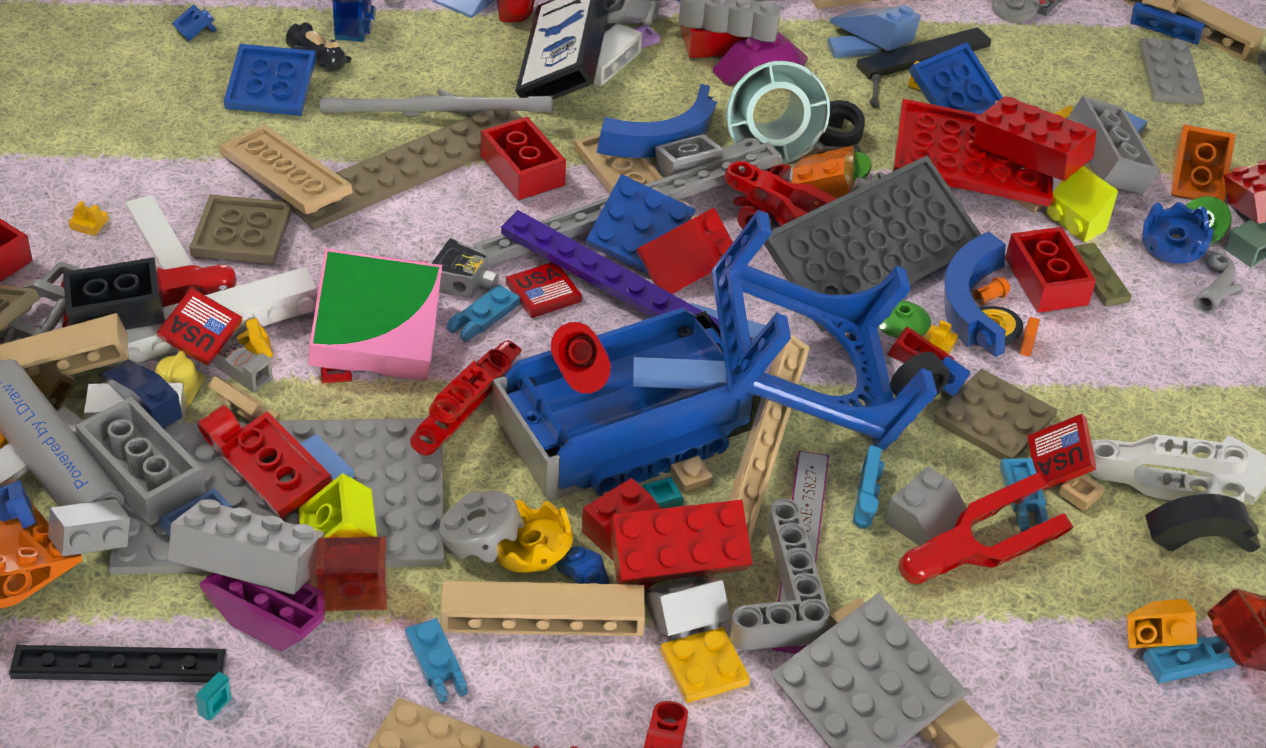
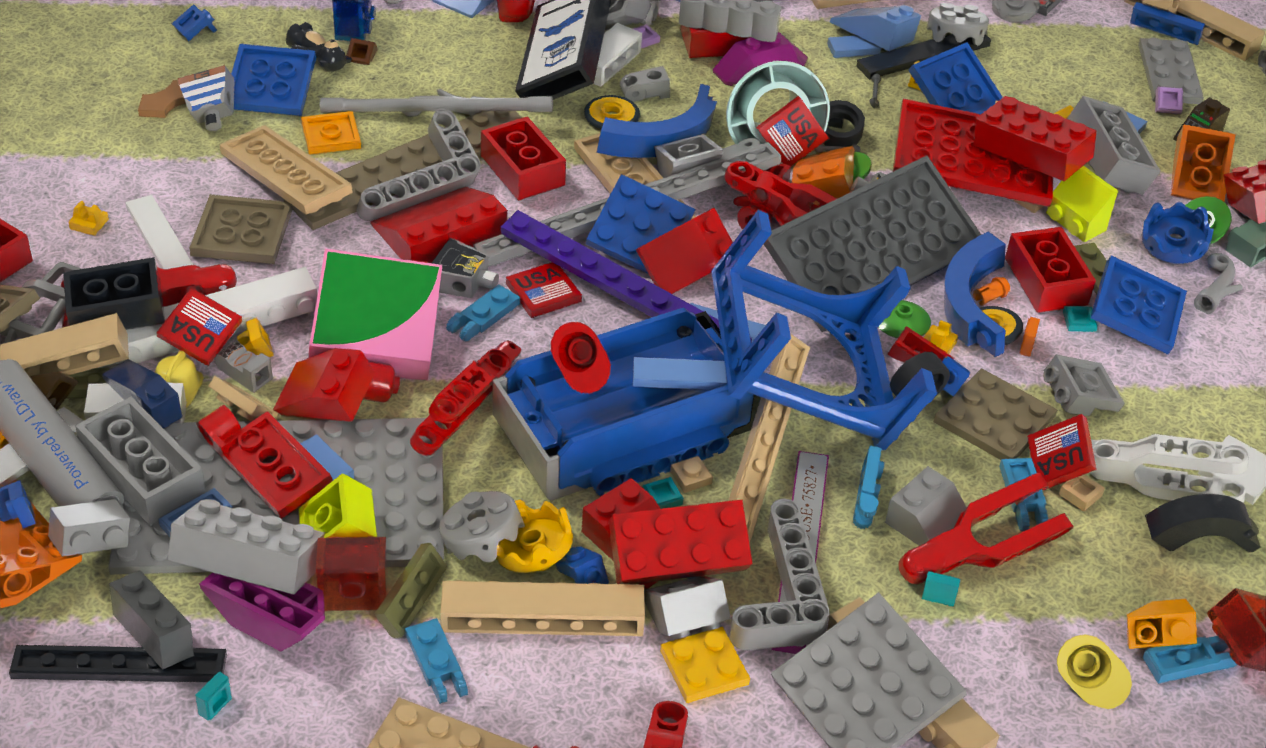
(151, 619): none -> dark grey brick
(162, 102): none -> medium nougat tile
(209, 95): none -> torso
(327, 386): none -> red slope
(330, 132): none -> light orange tile
(361, 51): none -> reddish brown slope
(383, 383): none -> red head
(411, 590): none -> olive plate
(426, 227): none -> red slope
(427, 177): none -> light grey beam
(598, 107): none -> yellow wheel
(646, 84): none -> light grey leg
(793, 131): none -> tile
(940, 588): none -> teal tile
(958, 20): none -> light grey plate
(1078, 318): none -> teal tile
(1081, 385): none -> light grey plate
(1105, 676): none -> light yellow piece
(1139, 304): none -> blue plate
(1169, 100): none -> lavender tile
(1208, 115): none -> dark brown slope

